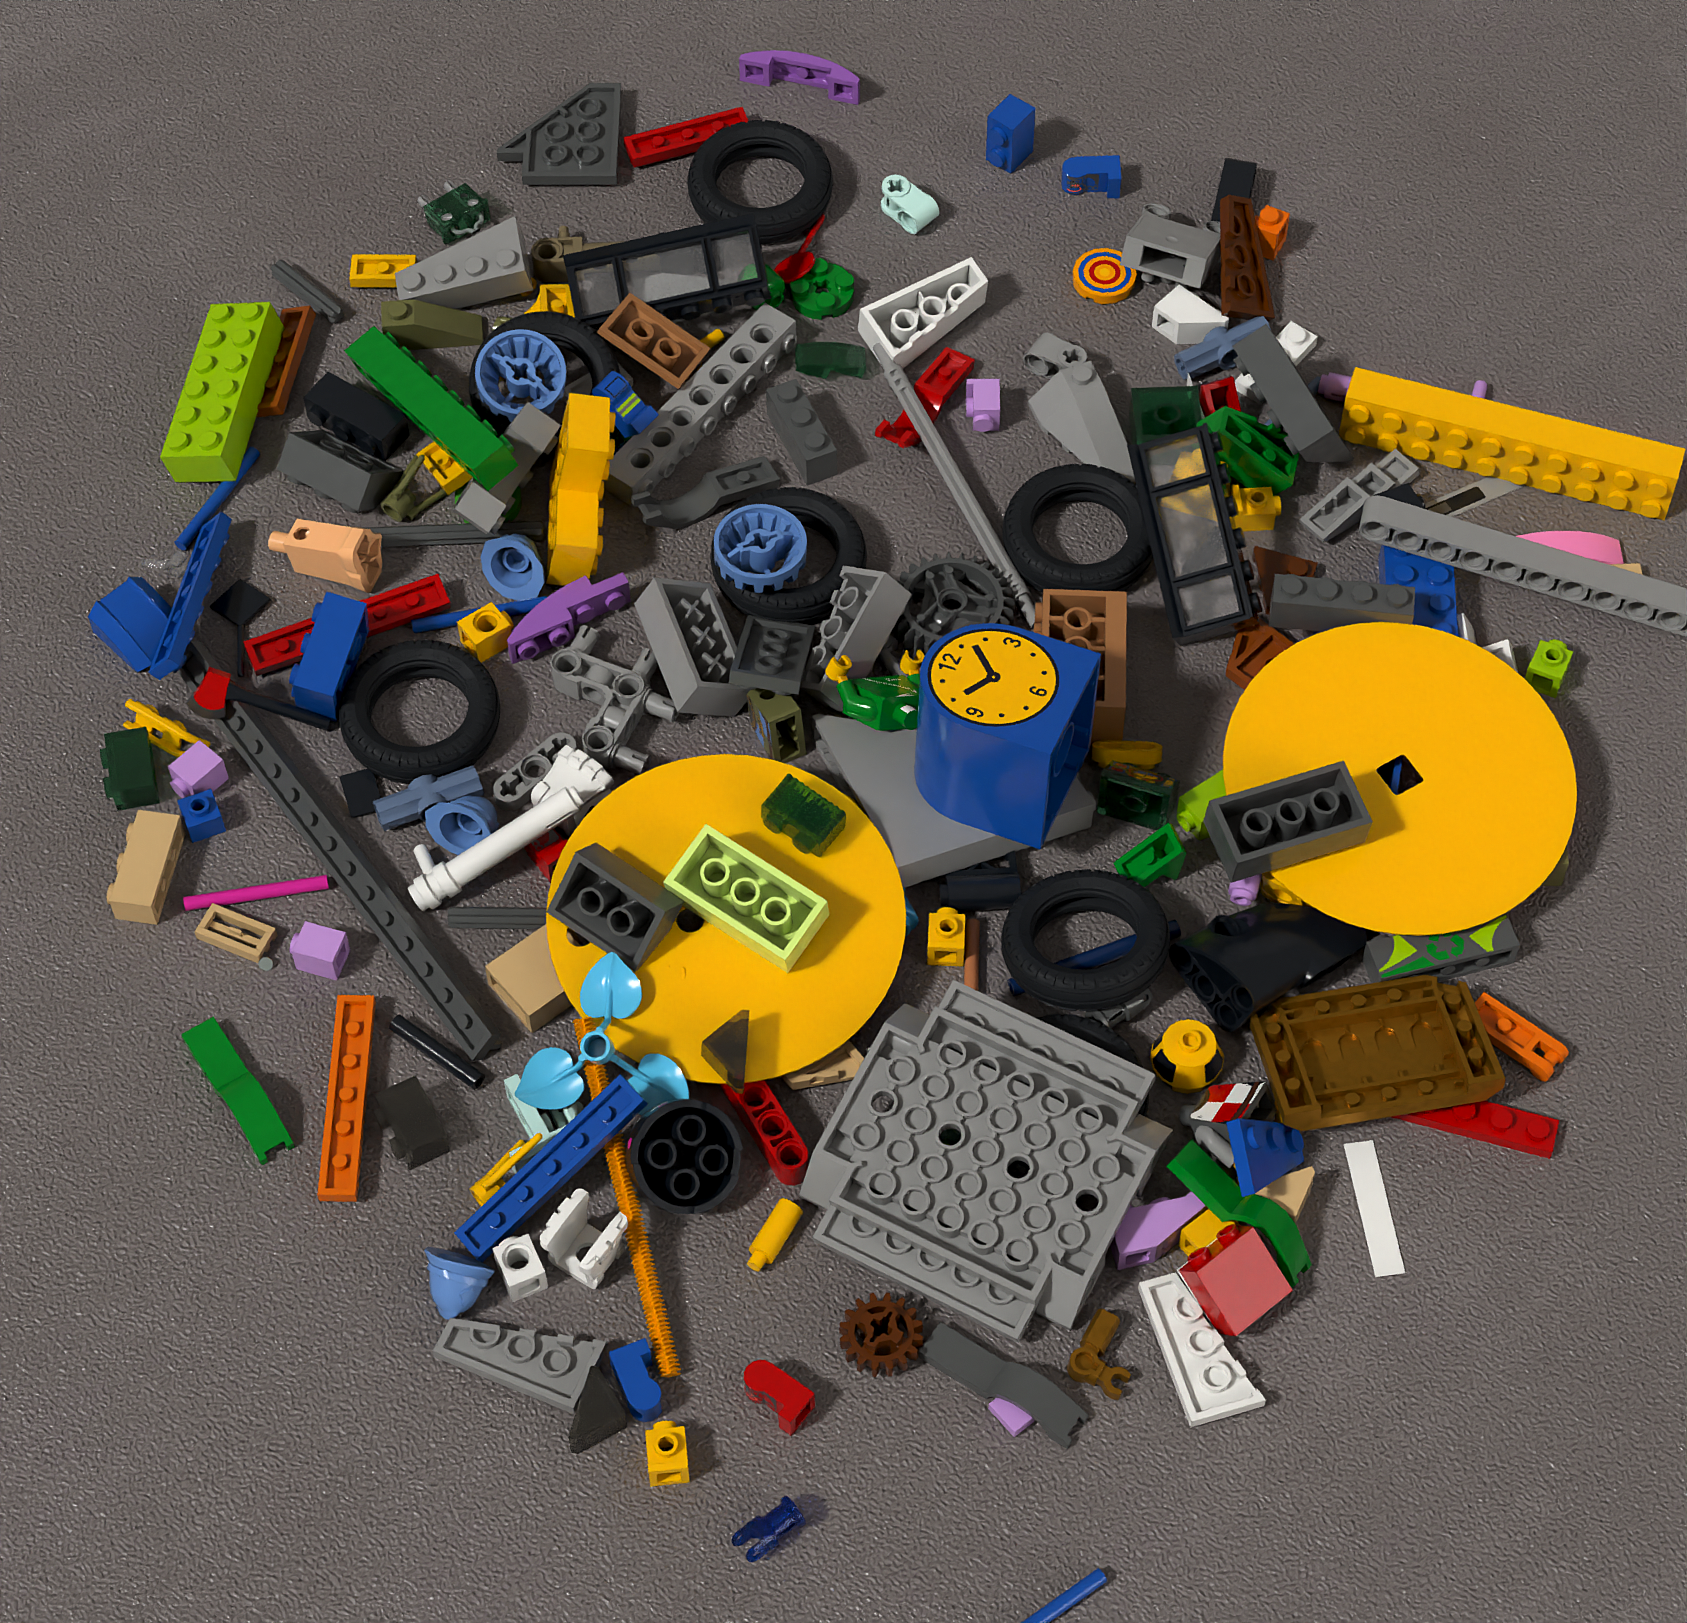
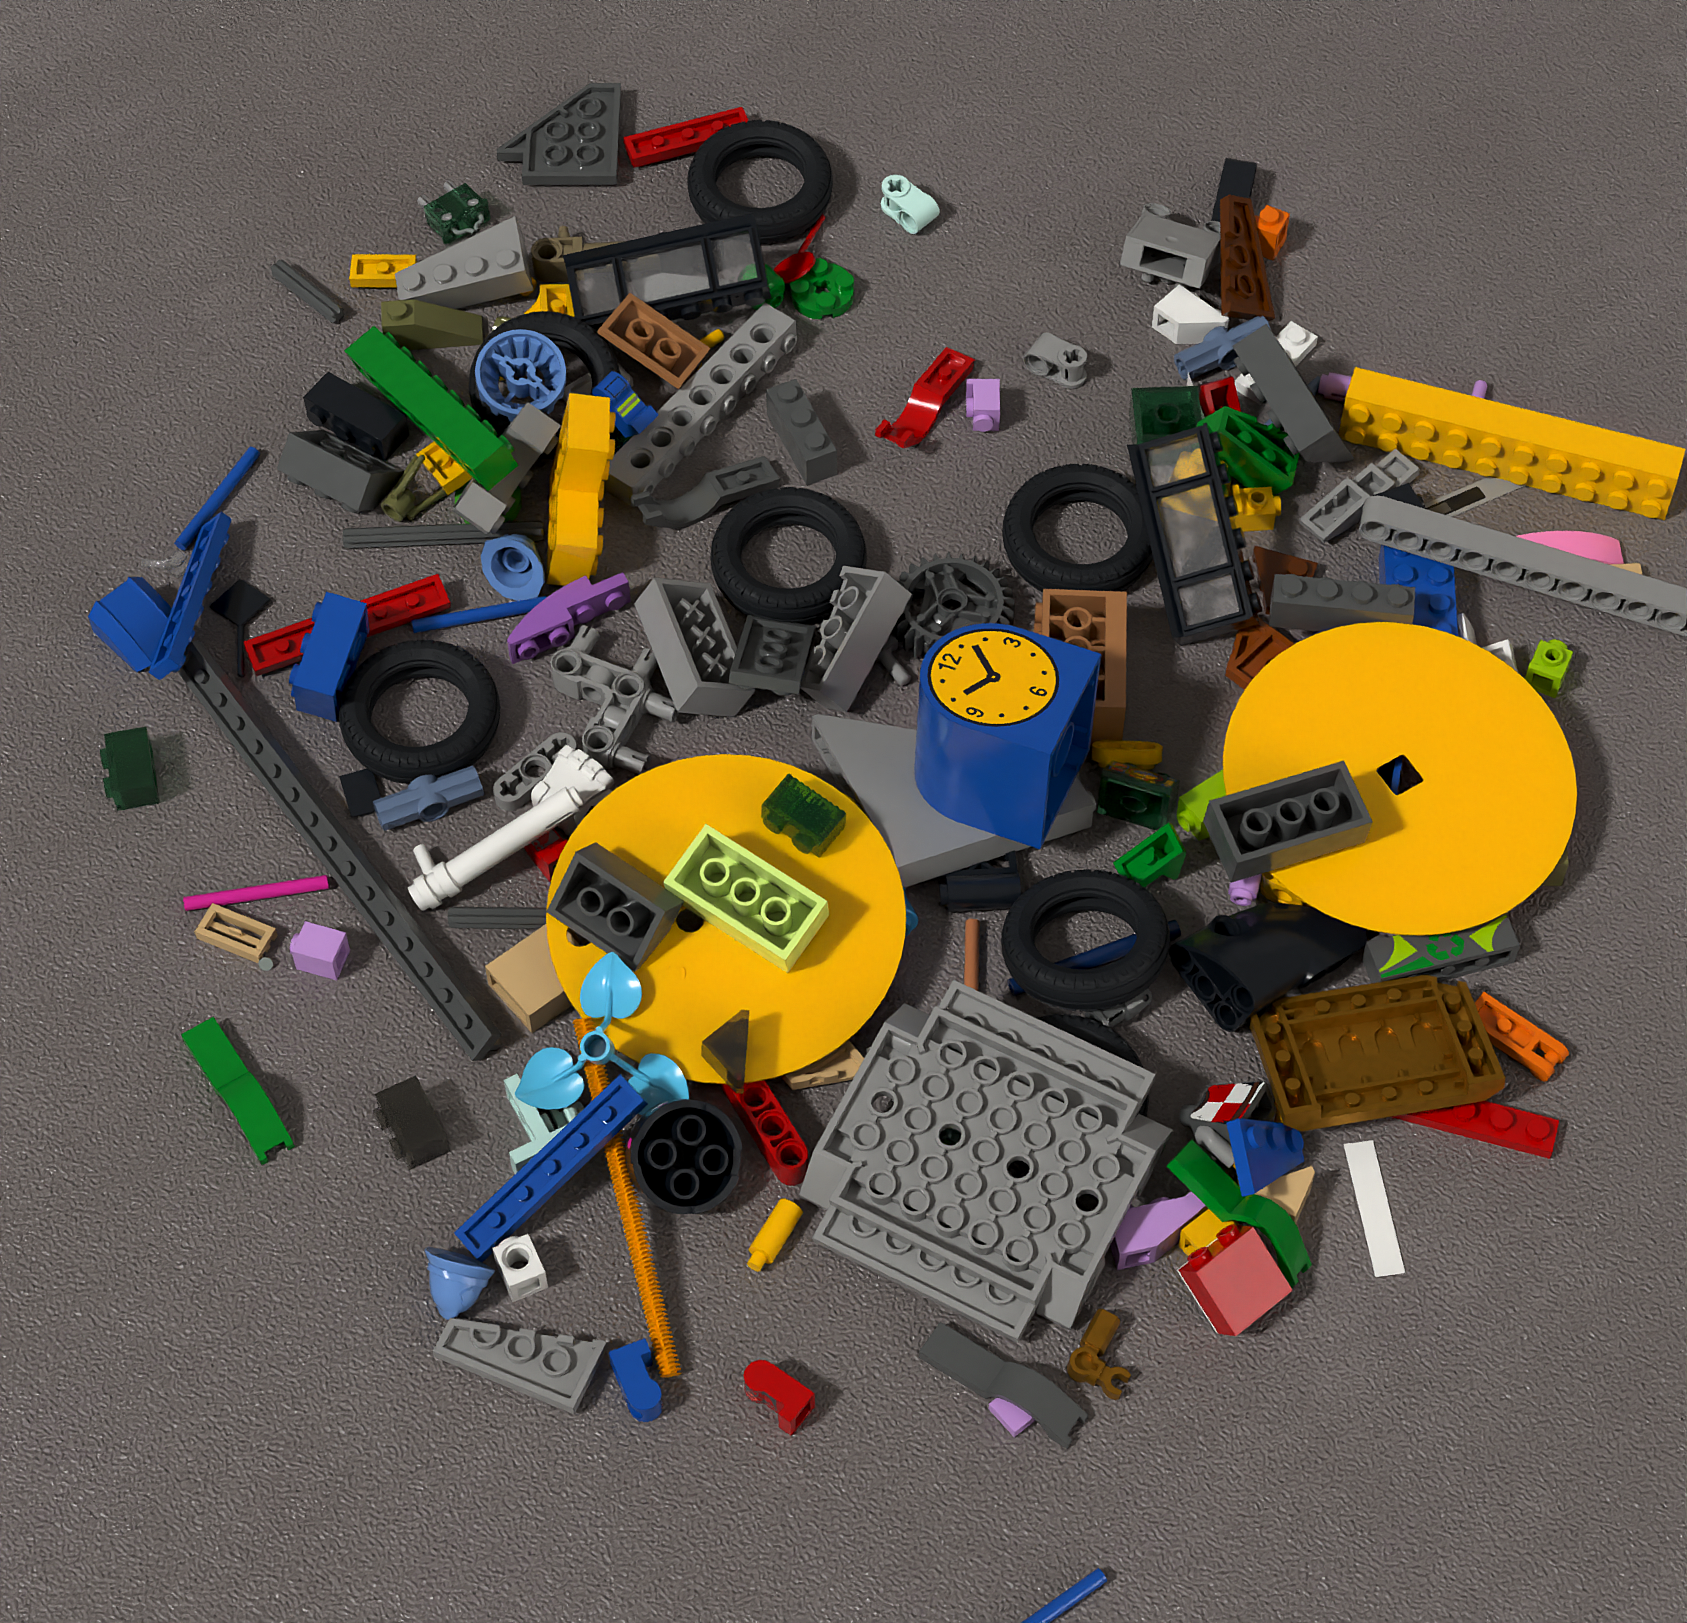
(146, 867): tan brick -> none
(172, 731): yellow piece -> none
(197, 771): lavender brick -> none
(201, 815): blue plate -> none
(217, 687): piece -> none
(222, 392): lime brick -> none
(298, 325): dark orange plate -> none
(332, 552): light nougat piece -> none
(346, 1098): orange plate -> none
(437, 1052): black piece -> none
(461, 822): medium blue piece -> none
(474, 636): yellow brick -> none
(493, 1181): yellow plant -> none
(570, 1232): white piece -> none
(597, 1414): clear smoke slope -> none
(671, 1465): yellow brick -> none
(754, 540): medium blue gear -> none
(765, 712): olive torso -> none
(769, 1528): clear blue piece -> none
(800, 68): medium lavender slope -> none
(822, 357): clear green slope -> none
(880, 701): green torso -> none
(886, 1349): reddish brown gear -> none
(923, 312): white wedge -> none
(946, 938): yellow brick -> none
(955, 481): light grey axle -> none
(1010, 133): blue brick -> none
(1082, 418): light grey wedge -> none
(1092, 175): blue leg -> none
(1101, 276): light orange tile -> none
(1187, 1056): yellow cone -> none
(1200, 1365): white wing -> none

